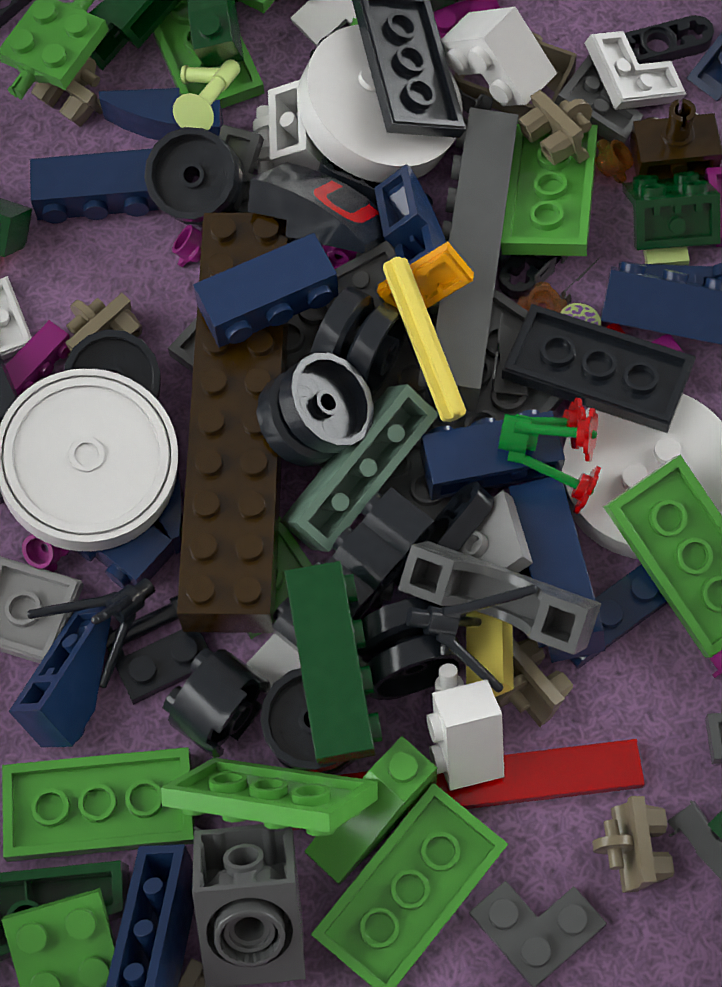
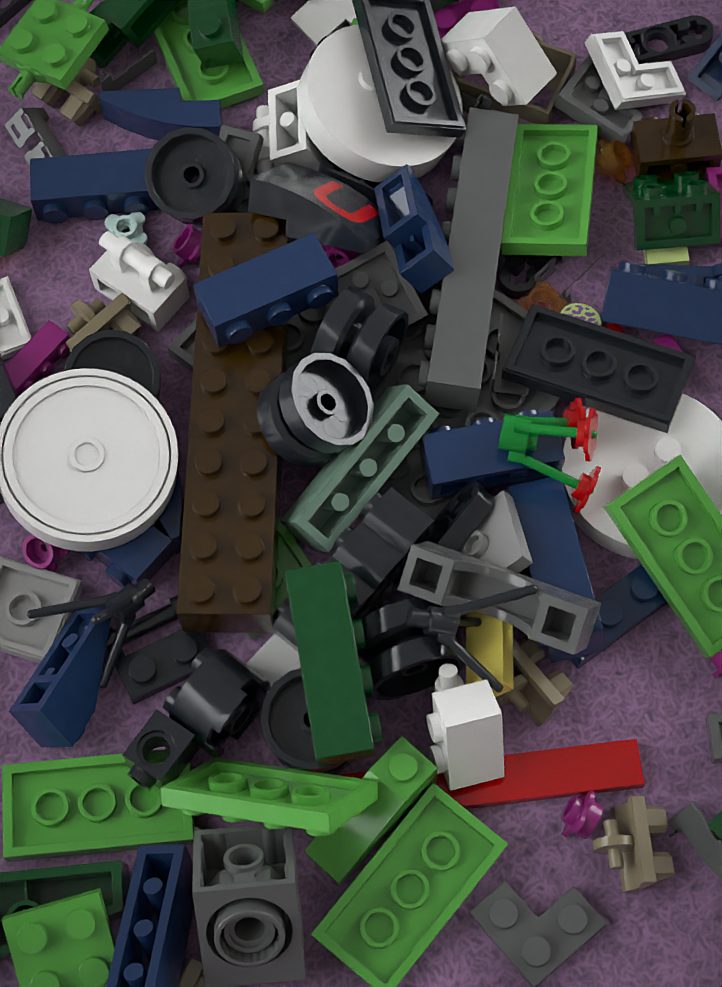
(37, 119): none -> dark grey piece
(129, 74): none -> dark grey piece
(133, 222): none -> light aqua plate
(146, 281): none -> white brick
(160, 732): none -> black brick
(195, 109): yellowish green piece -> none
(424, 339): light yellow axle -> none
(436, 276): light orange plate -> none
(563, 124): dark tan hips -> none
(581, 815): none -> magenta plate

